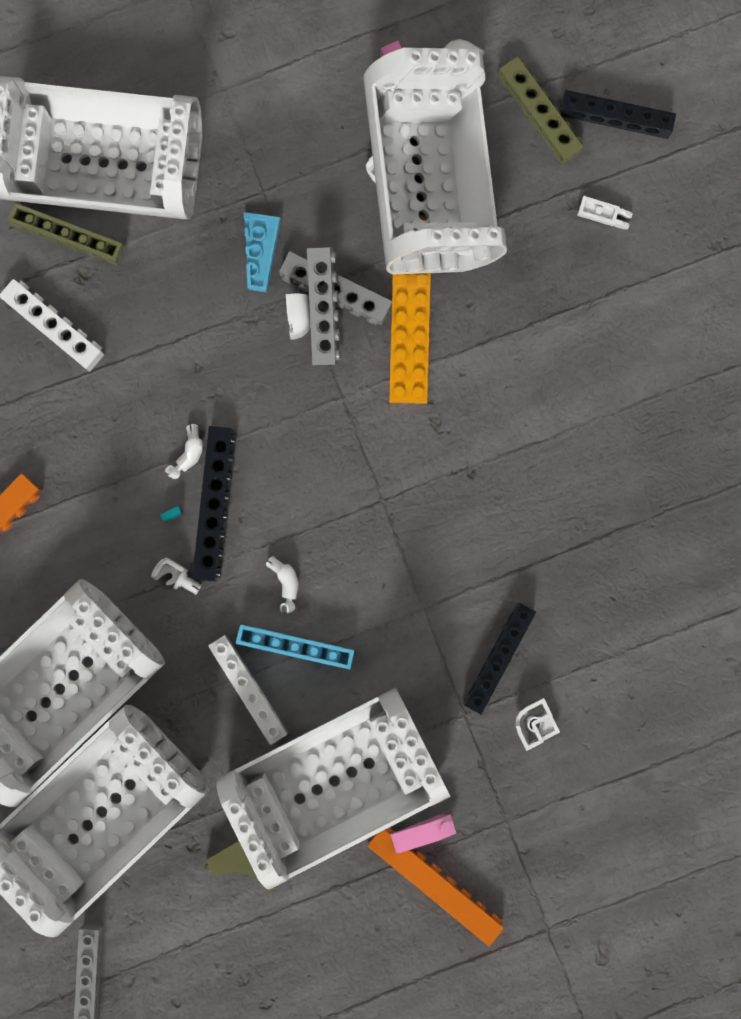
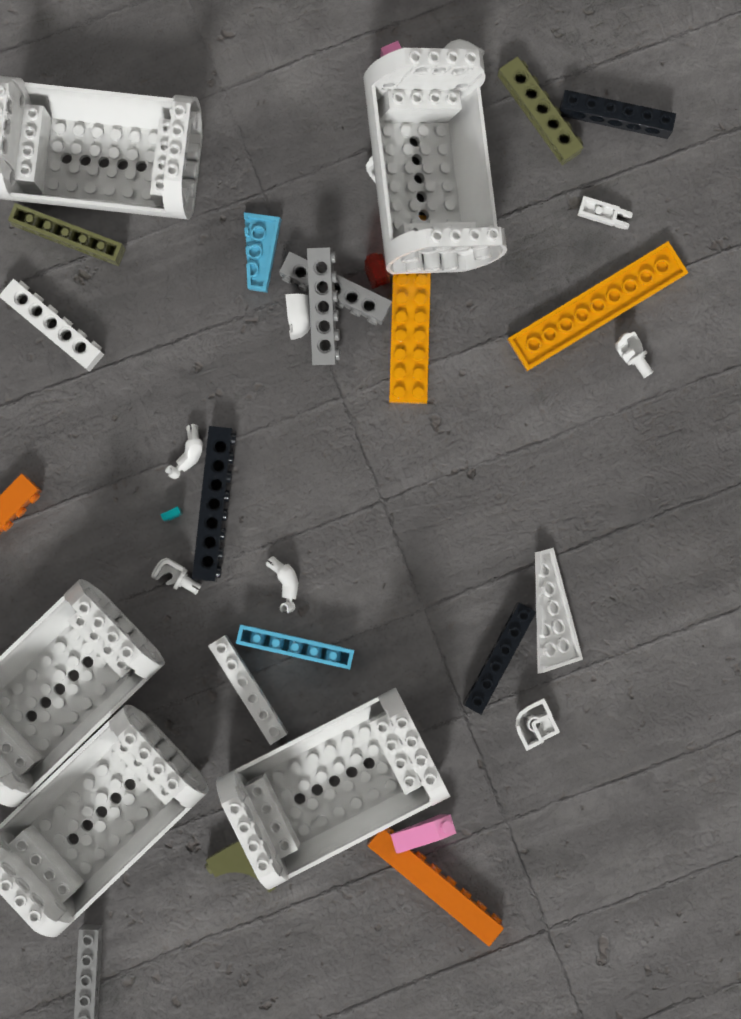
(376, 270): none -> clear red brick
(555, 627): none -> white wing
(597, 306): none -> light orange plate
(632, 352): none -> white piece

